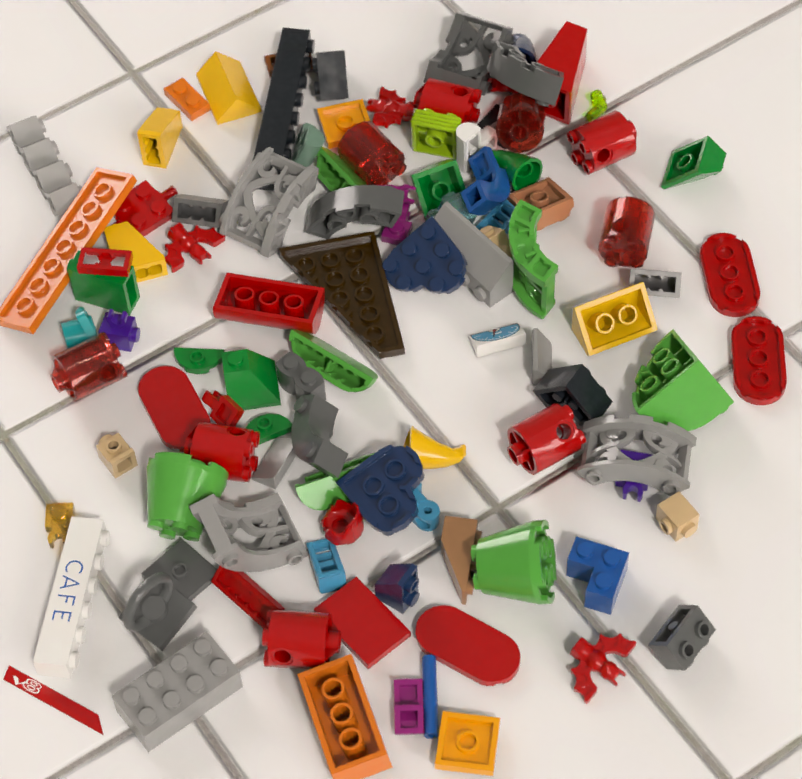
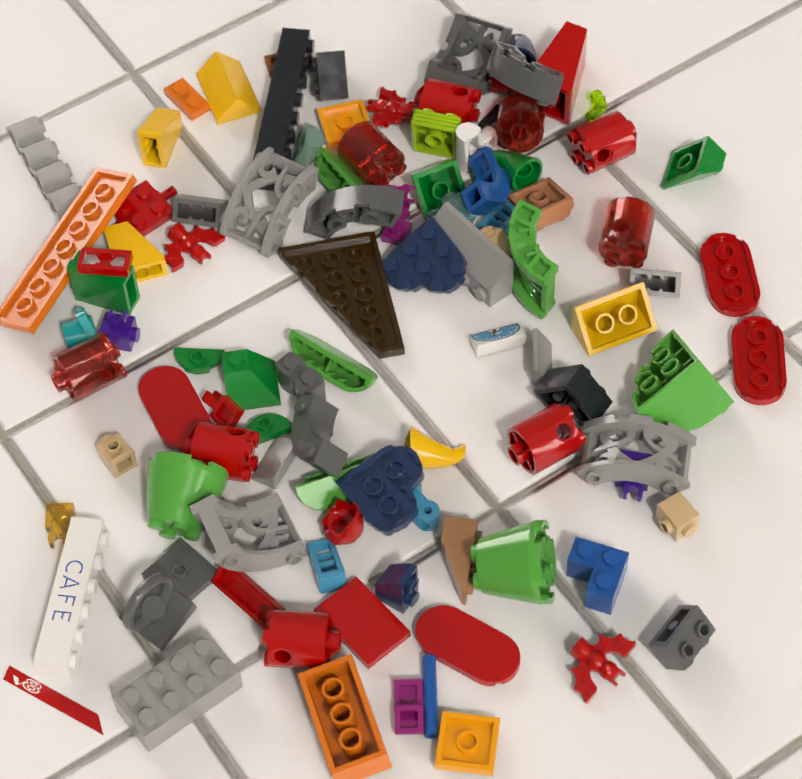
(270, 303): red brick -> none

